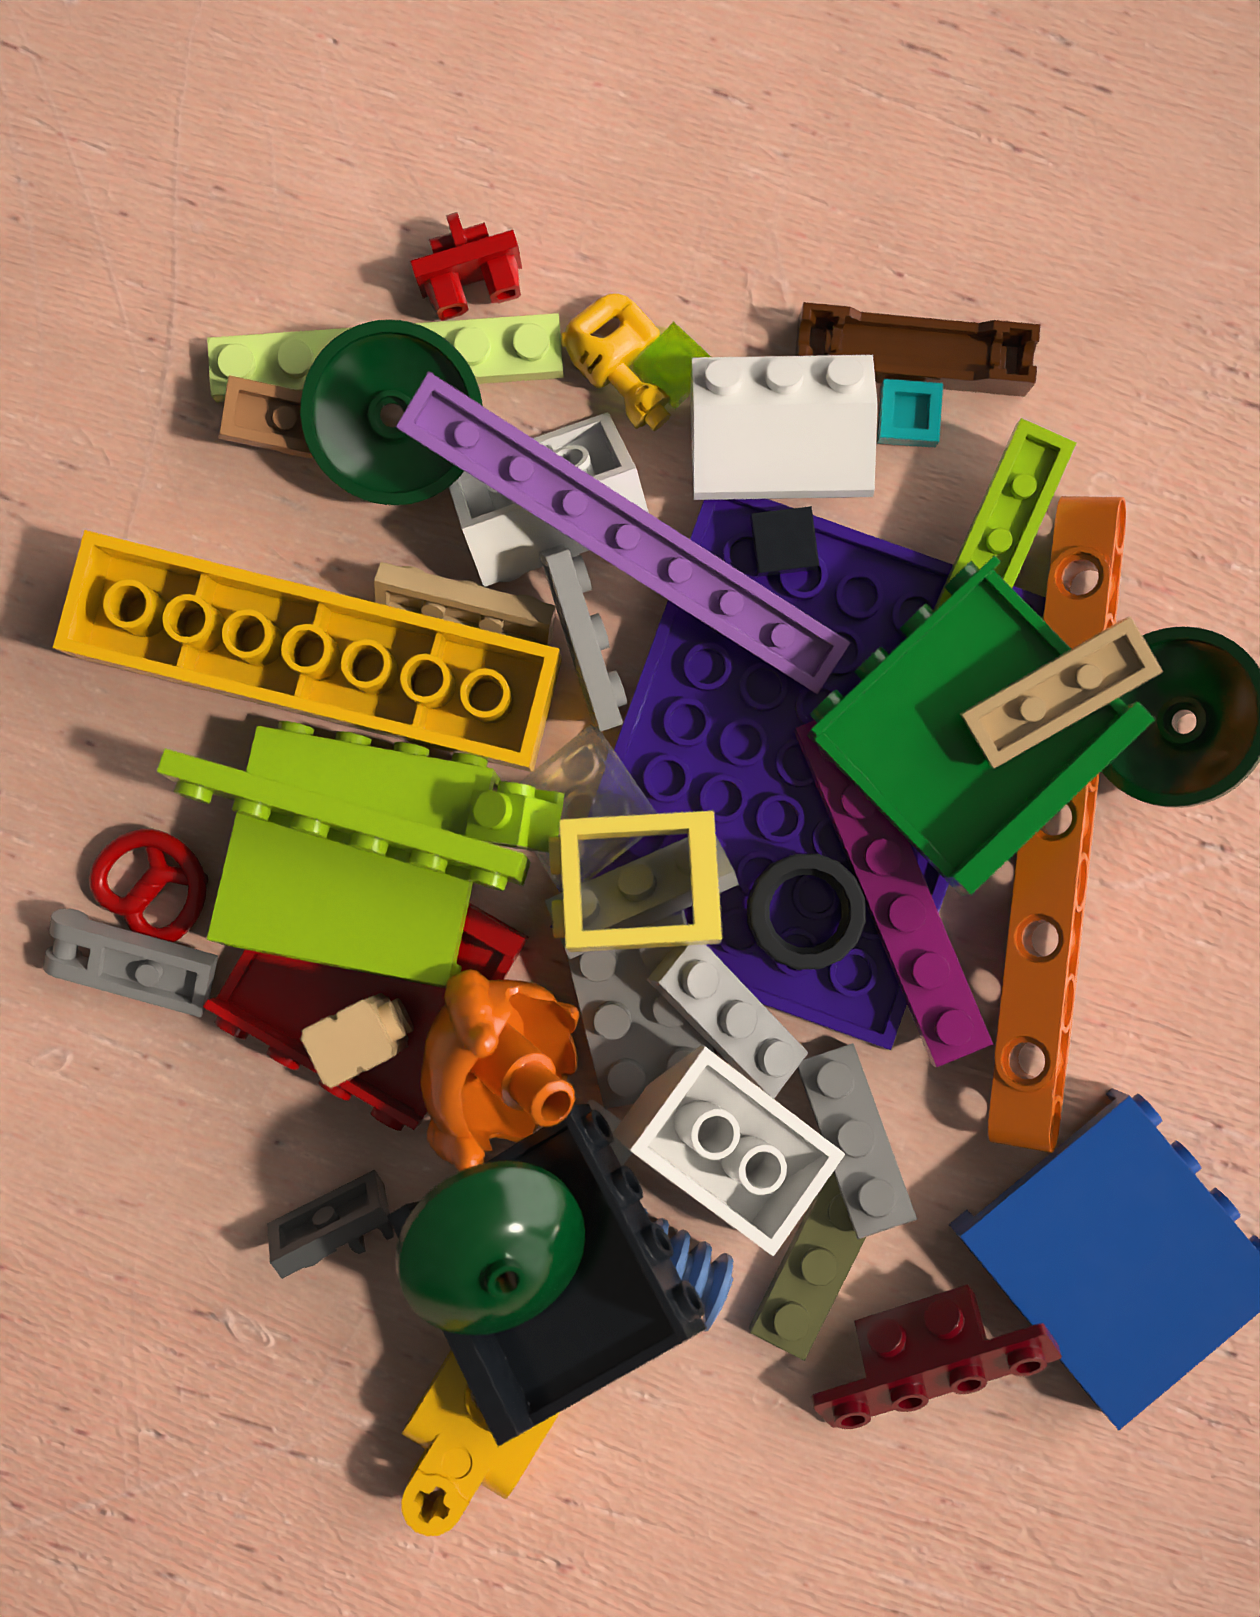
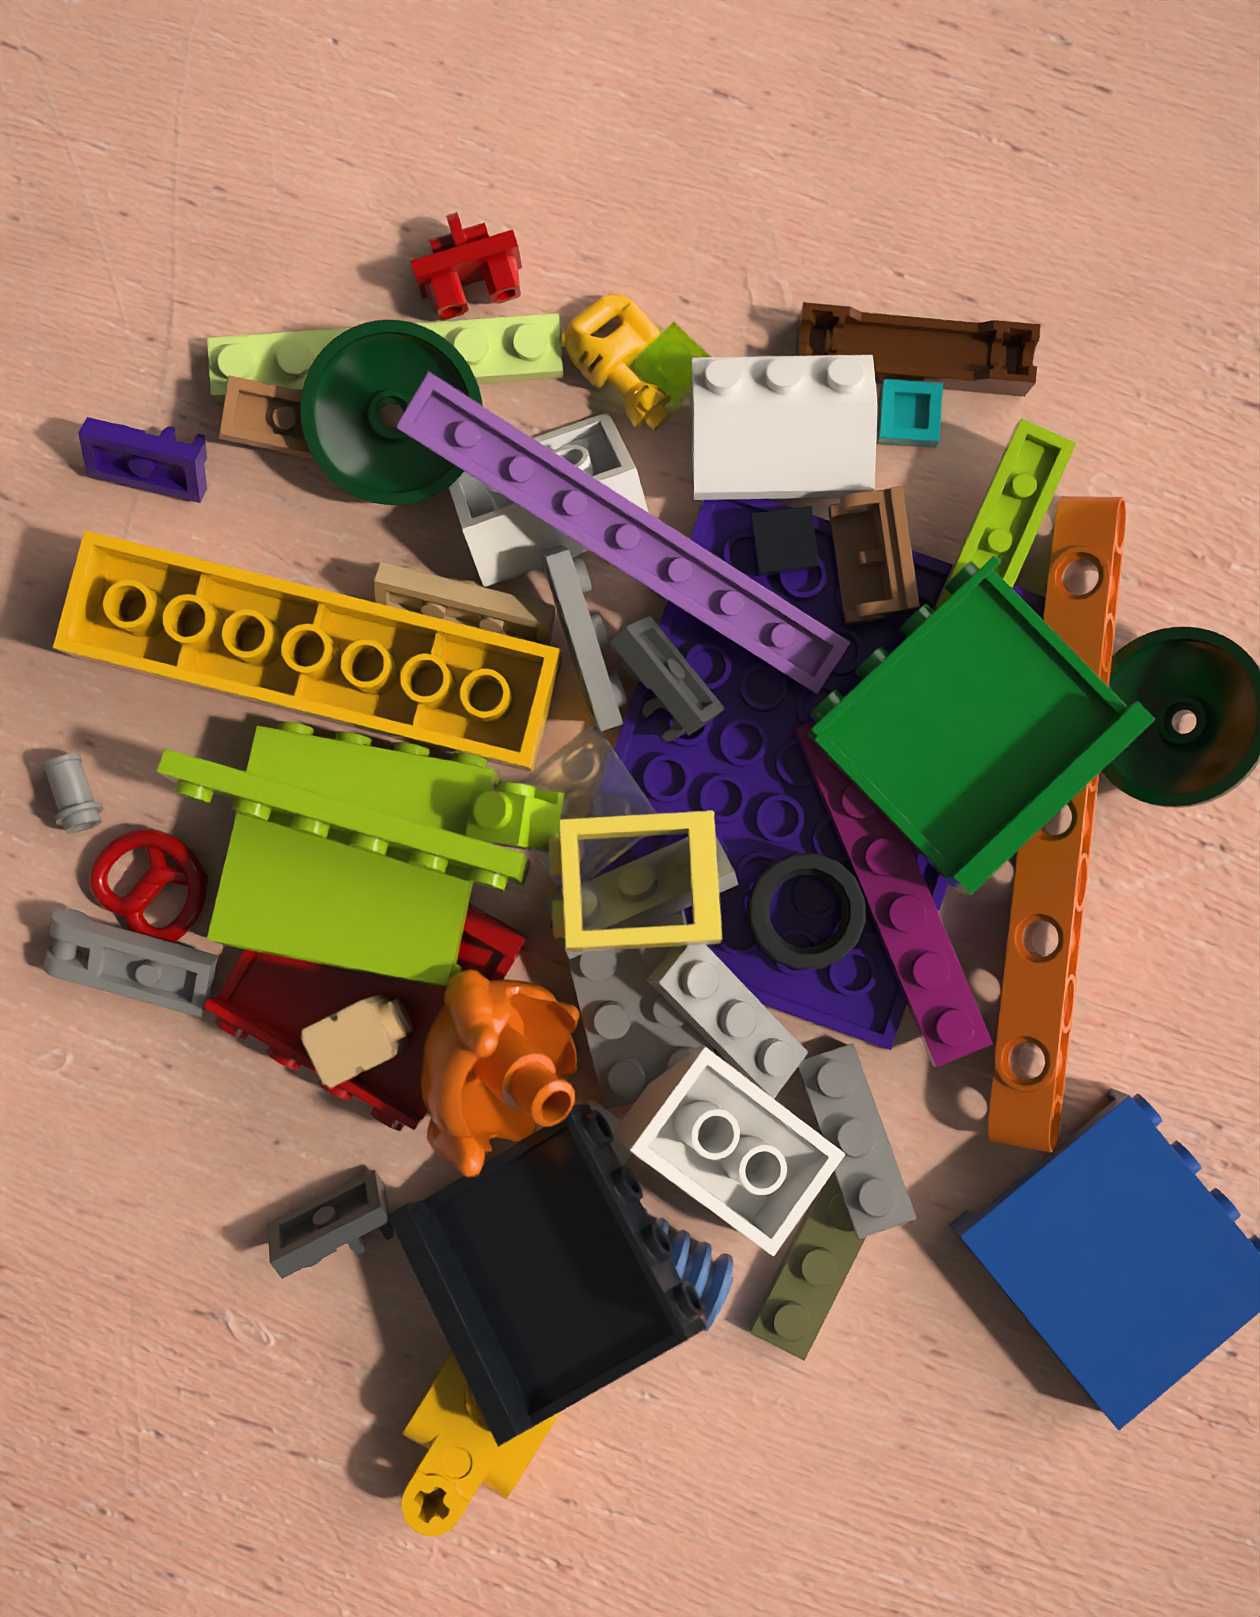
(72, 794): none -> light grey pin
(144, 460): none -> dark purple plate
(479, 1227): dark green dish -> none
(660, 666): none -> dark grey plate
(873, 556): none -> medium nougat hinge
(927, 1353): dark red bracket -> none
(1061, 692): tan plate -> none

